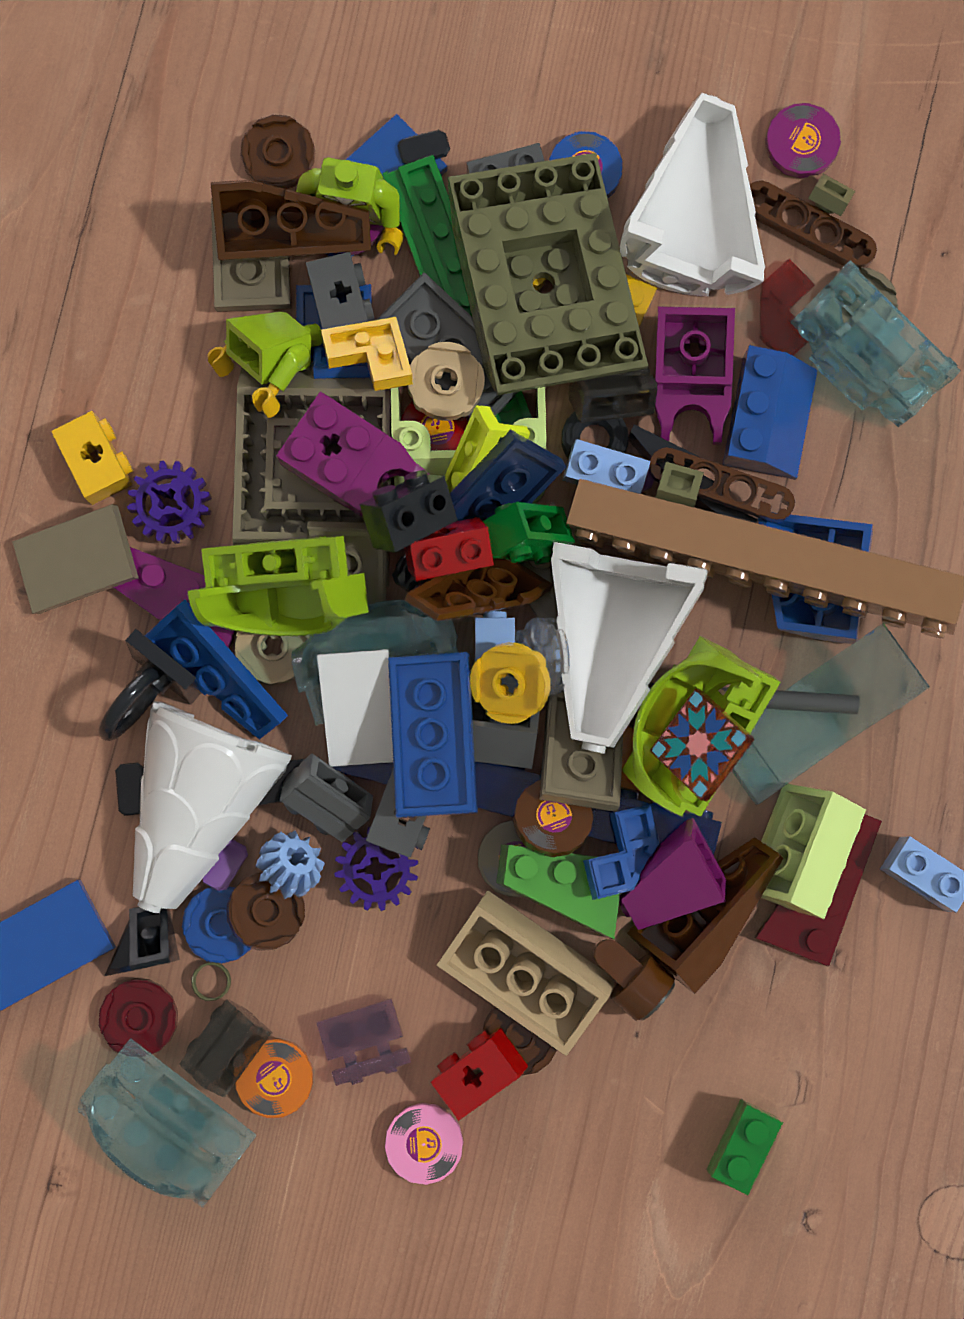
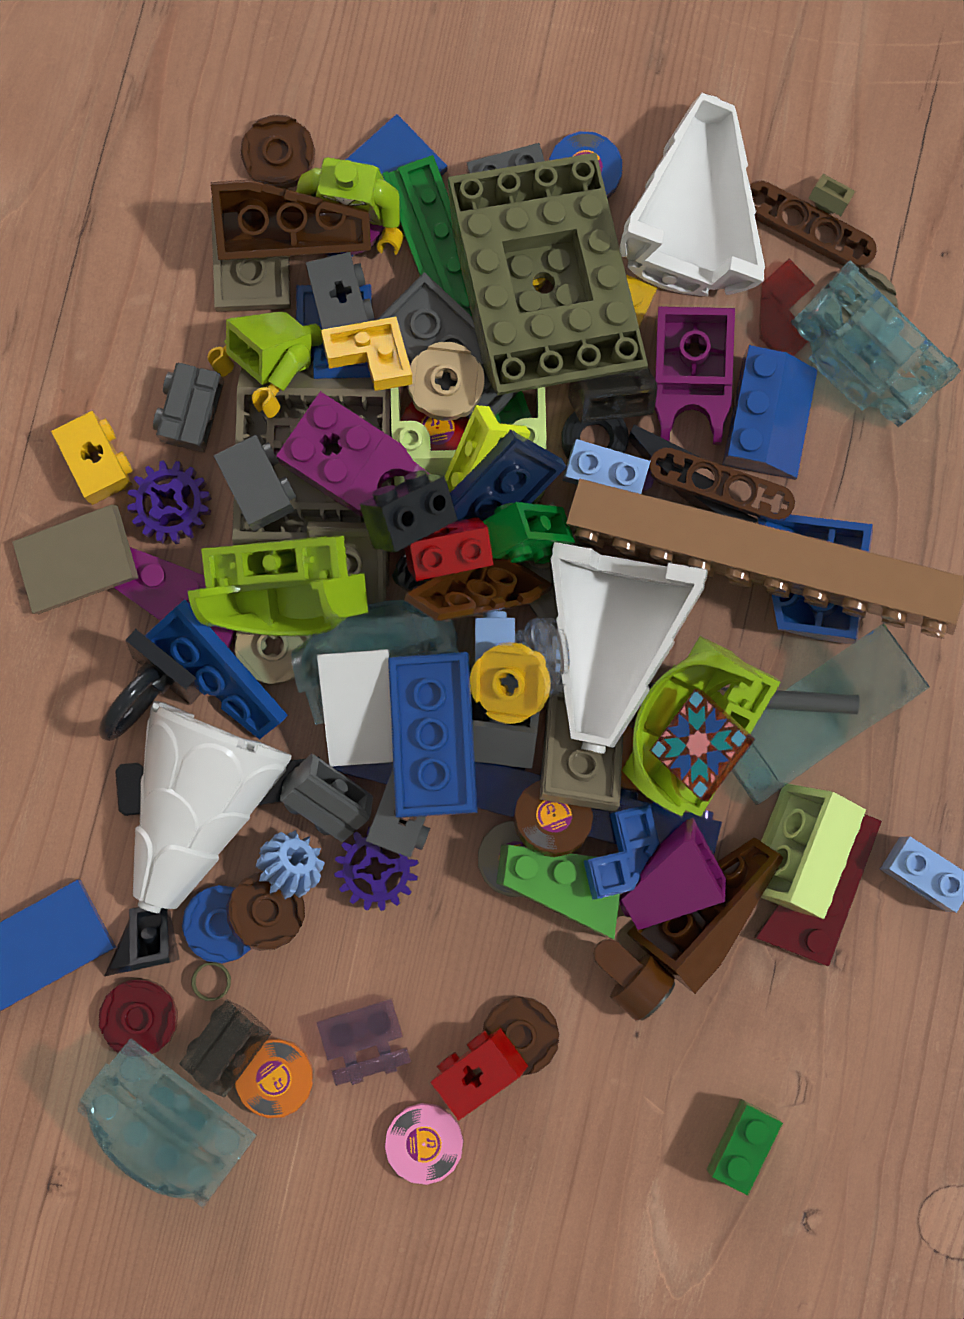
(189, 407): none -> dark grey brick
(227, 866): medium lavender piece -> none
(255, 483): none -> dark grey brick
(424, 145): black piece -> none
(527, 973): tan slope -> none
(679, 484): olive plate -> none
(803, 140): magenta tile -> none

